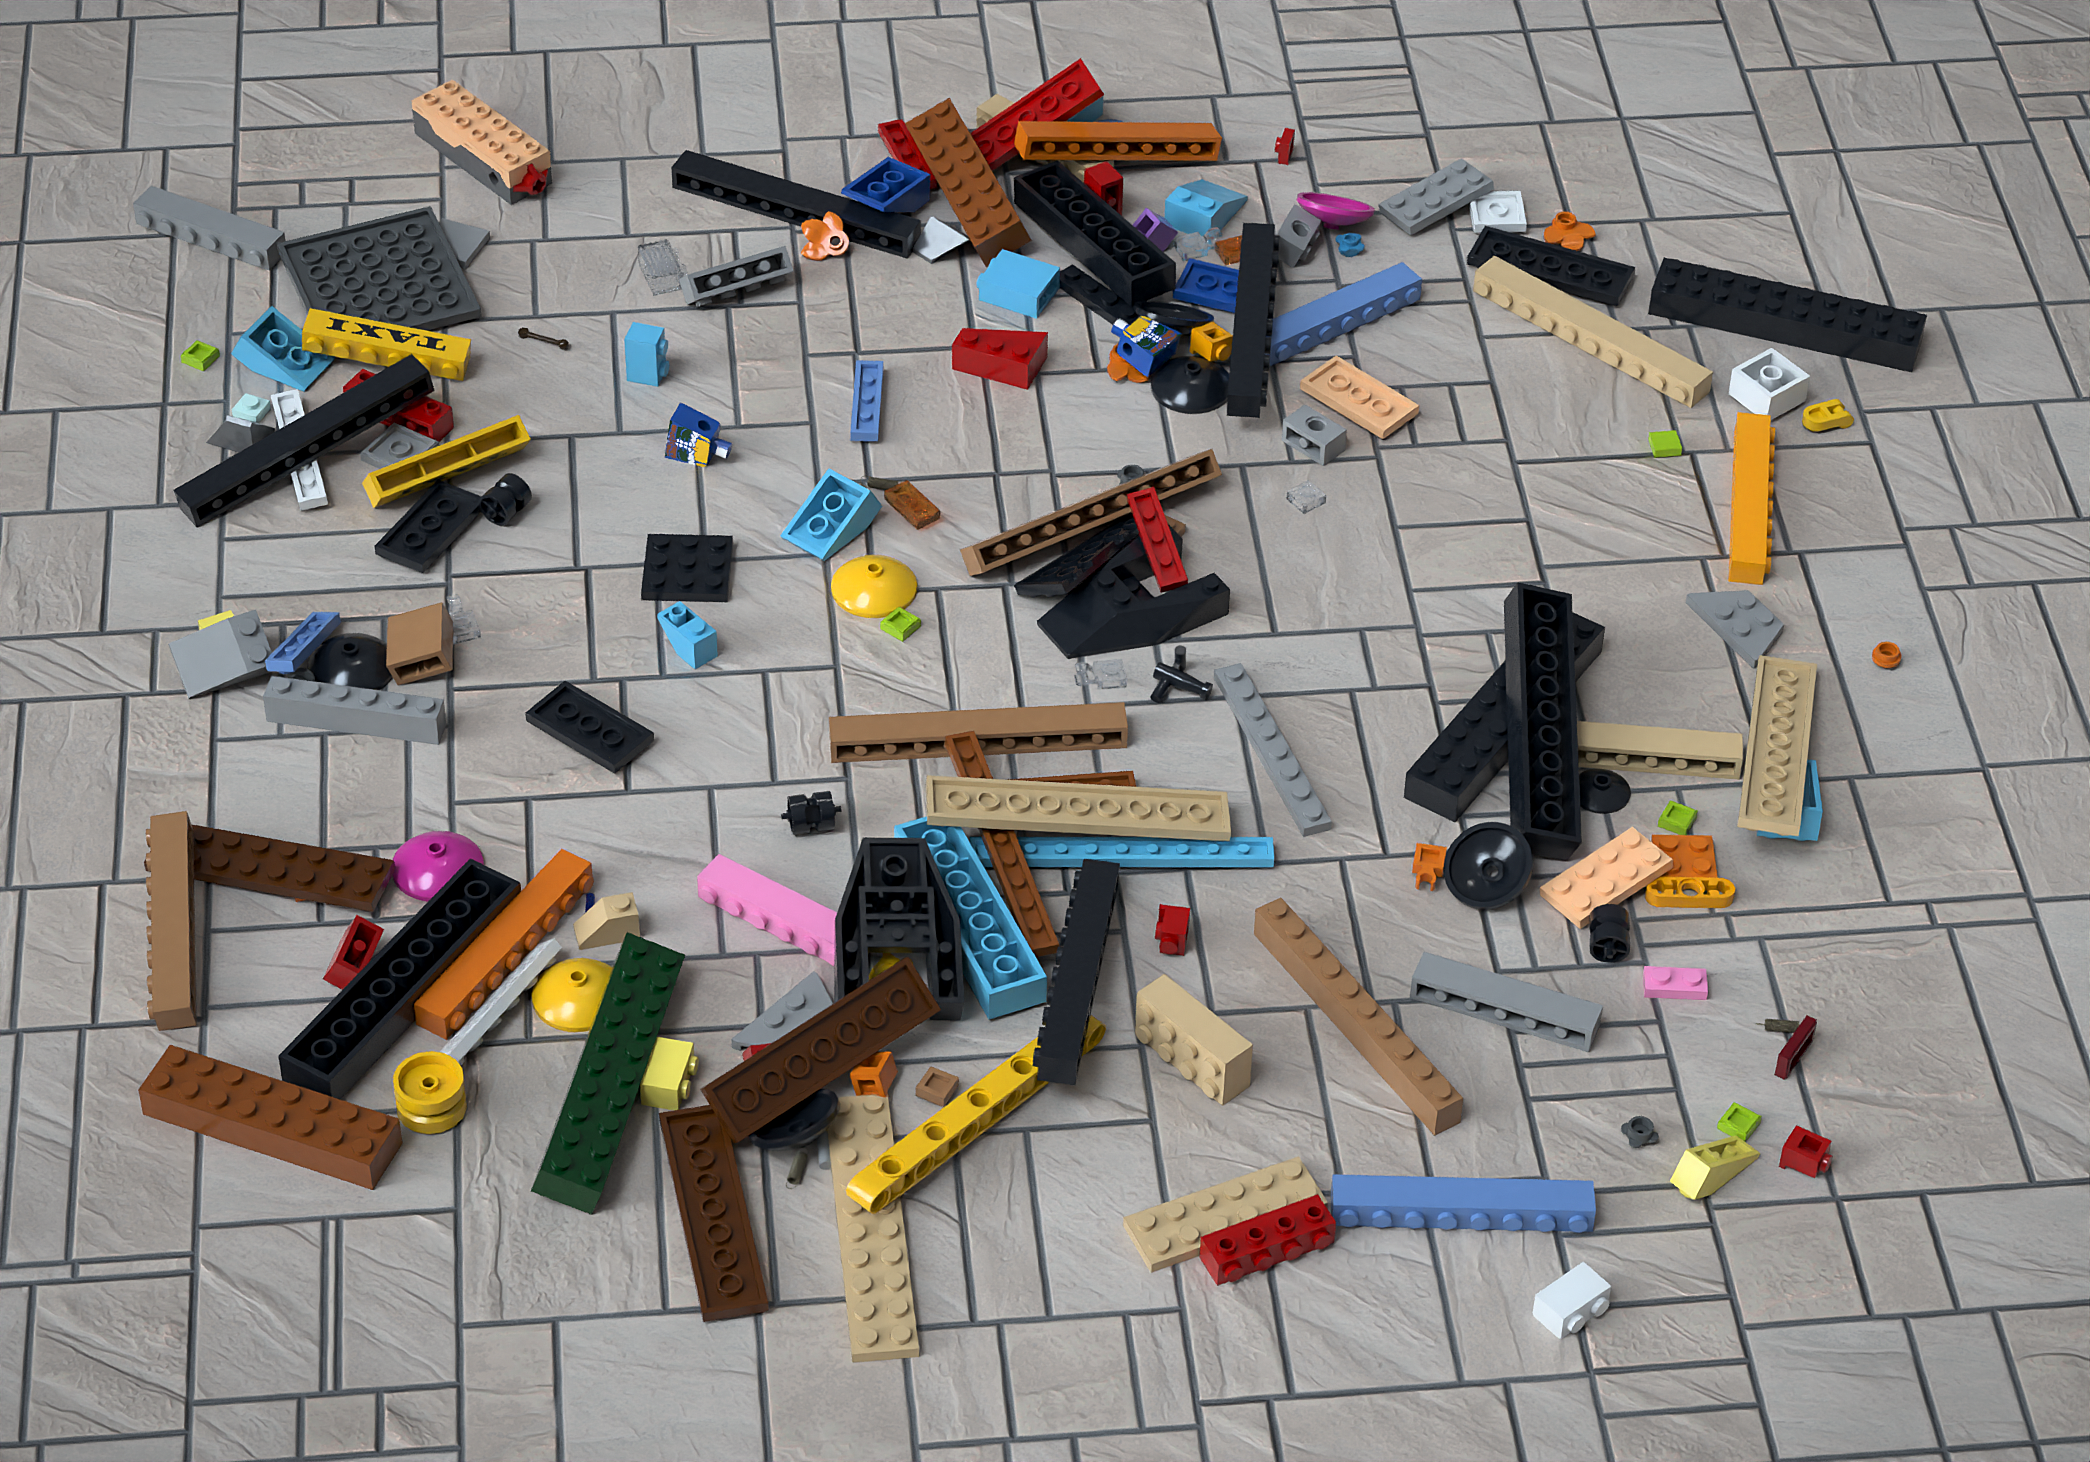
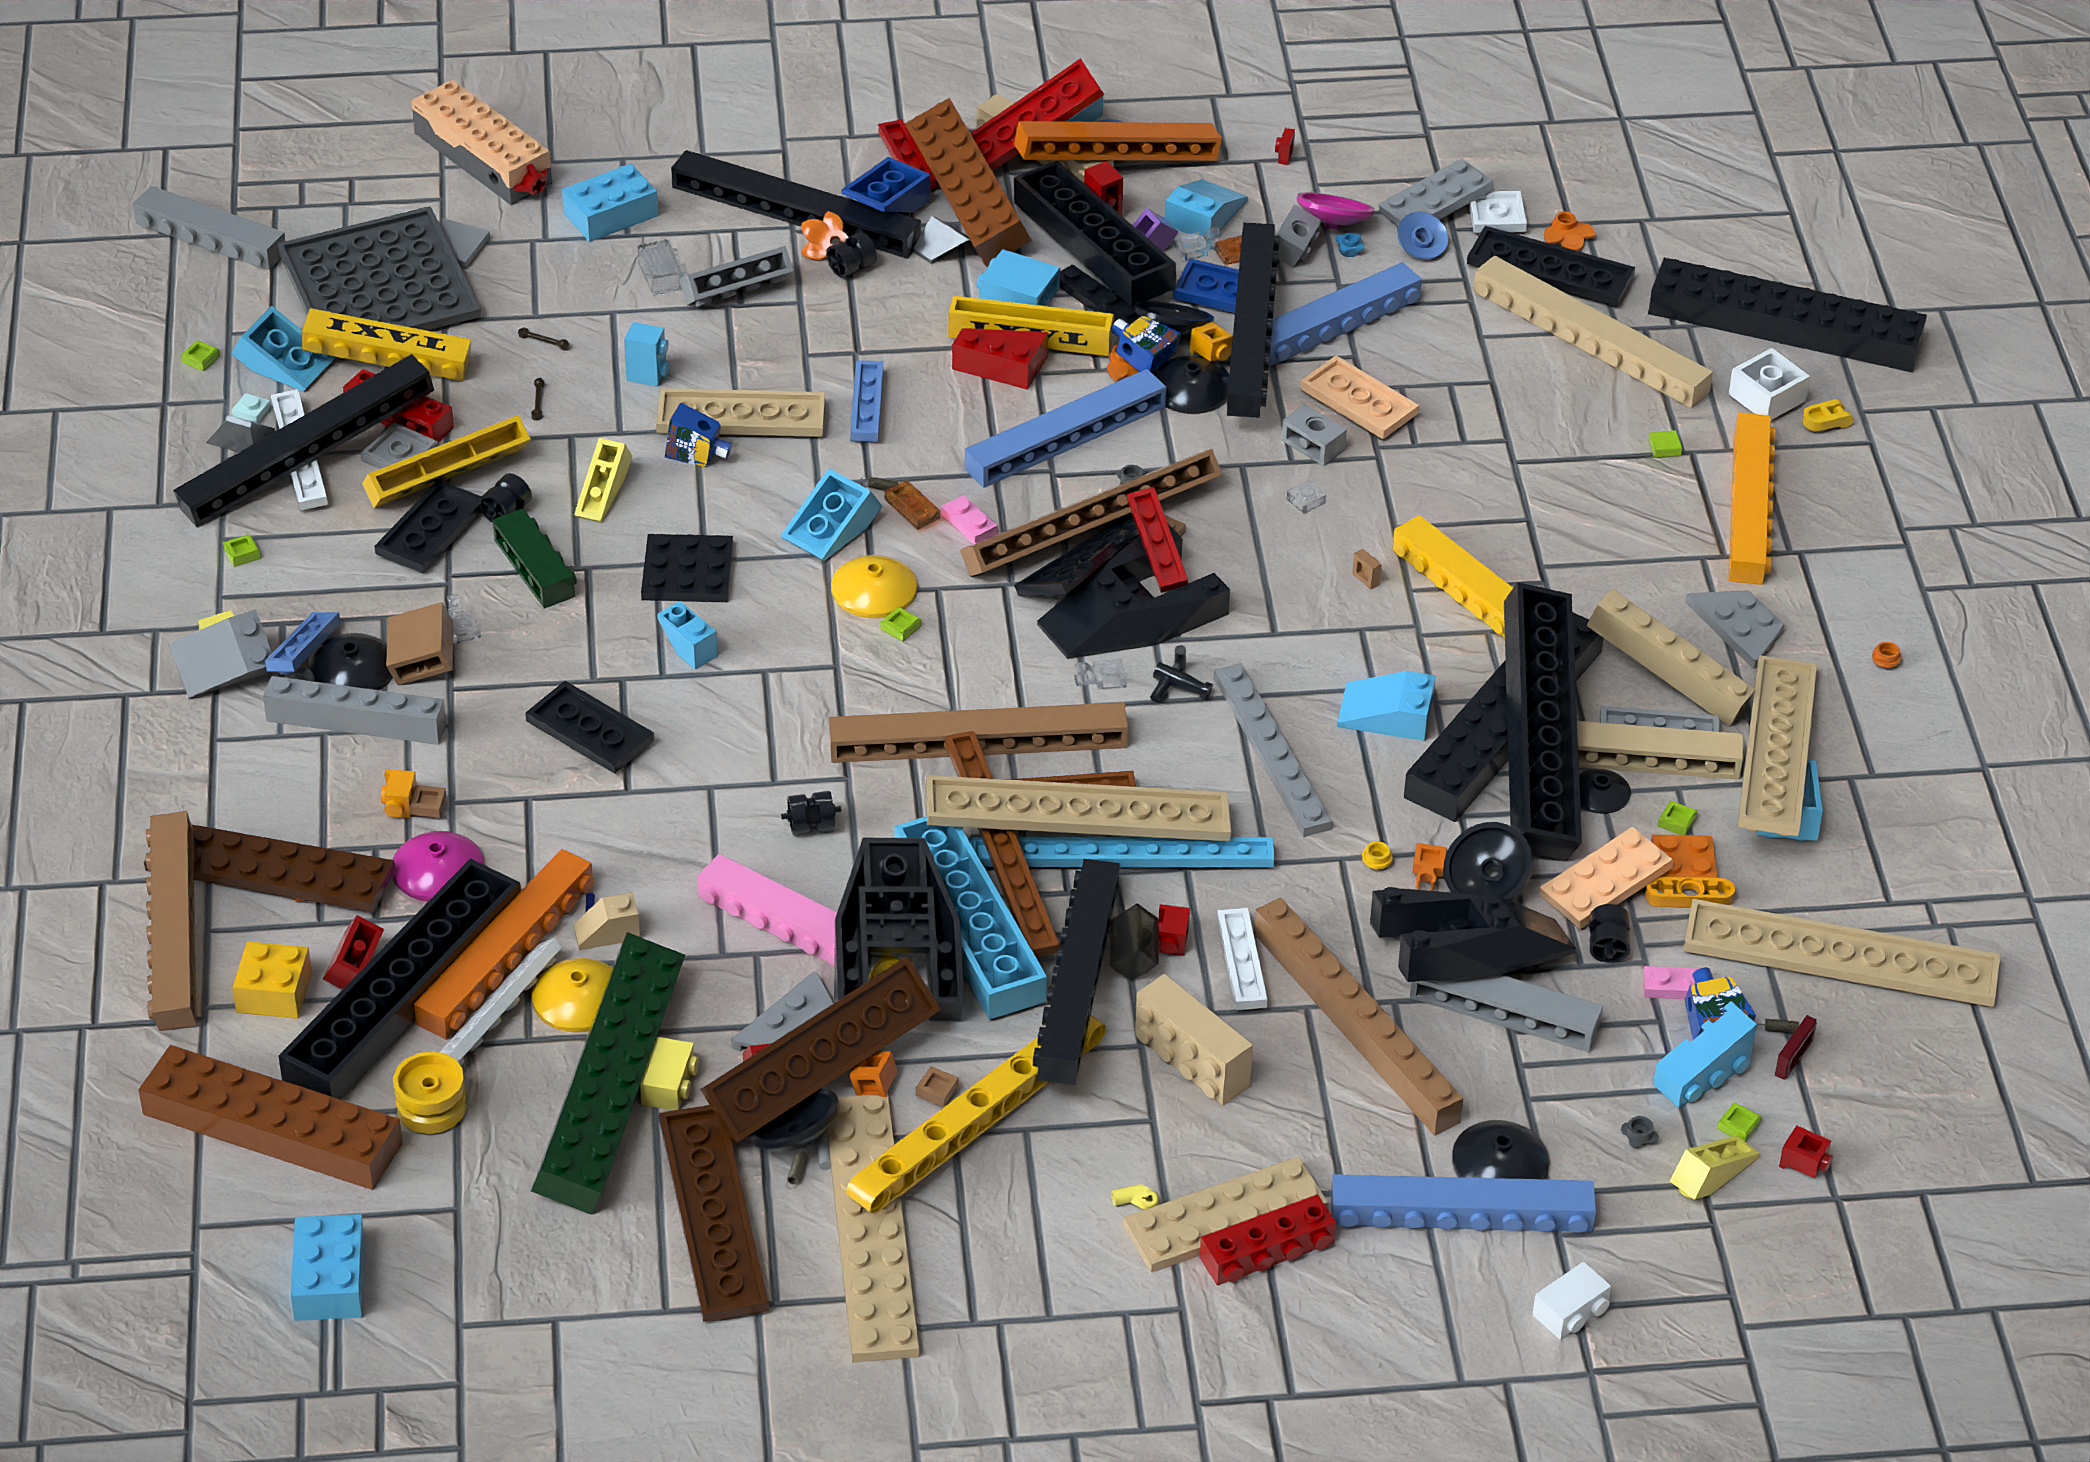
(241, 550): none -> lime tile
(272, 979): none -> yellow brick
(328, 1267): none -> medium azure brick
(398, 792): none -> light orange brick
(427, 801): none -> medium nougat plate
(534, 558): none -> dark green brick
(536, 414): none -> dark brown hinge
(603, 479): none -> light yellow slope
(610, 202): none -> medium azure brick
(749, 410): none -> tan plate
(851, 255): none -> black wheel
(968, 519): none -> bright pink plate
(1065, 428): none -> medium blue brick
(1066, 328): none -> yellow brick
(1134, 942): none -> clear smoke brick
(1136, 1194): none -> light yellow arm
(1242, 959): none -> white plate
(1366, 569): none -> medium nougat plate
(1377, 855): none -> yellow plate
(1389, 704): none -> medium azure slope
(1426, 228): none -> medium blue dish
(1453, 570): none -> yellow brick
(1464, 933): none -> black wedge
(1499, 1151): none -> black dish
(1658, 718): none -> light grey plate
(1670, 657): none -> tan brick
(1708, 1059): none -> medium azure wedge
(1709, 996): none -> torso
(1842, 952): none -> tan plate

